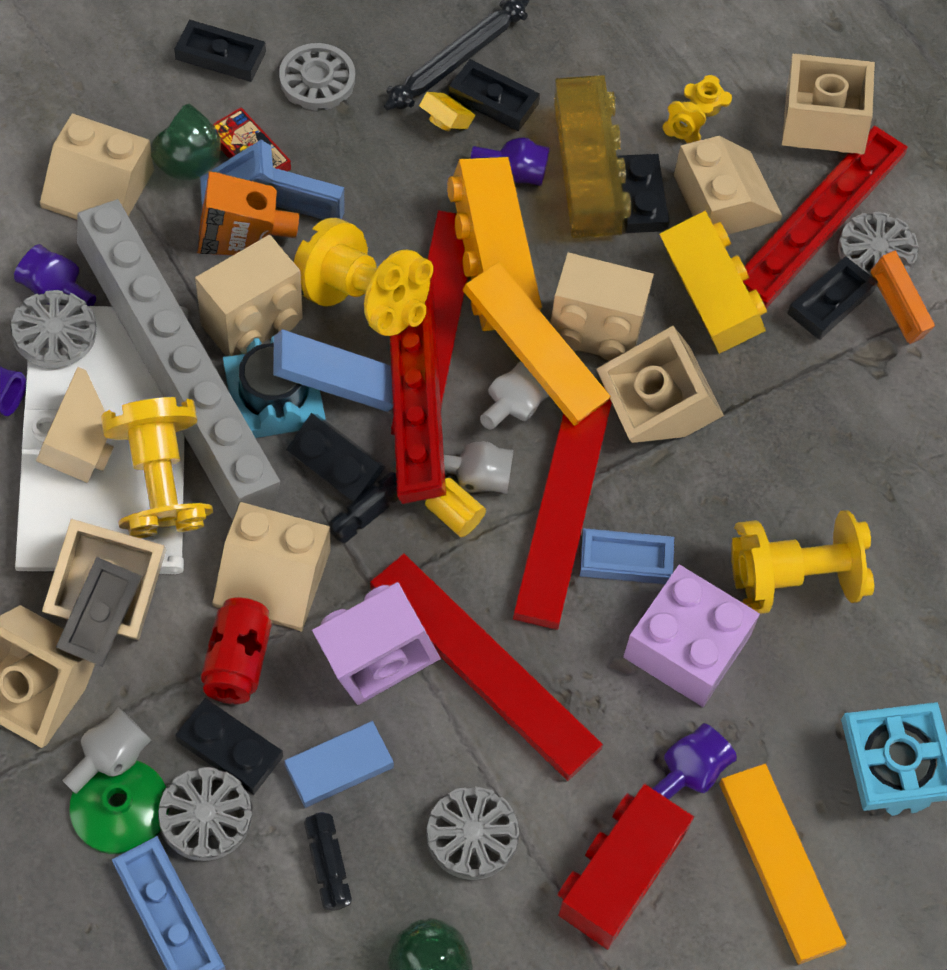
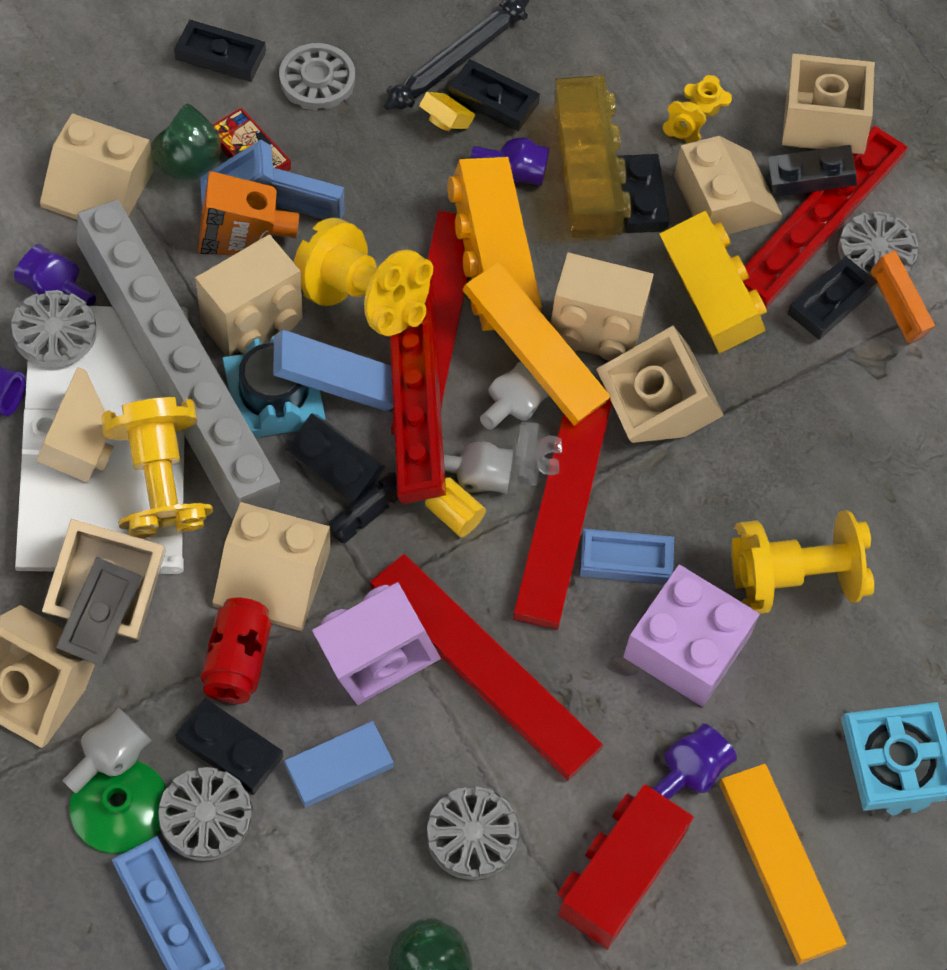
(327, 861): black axle -> none
(531, 453): none -> clear tile
(812, 171): none -> black plate

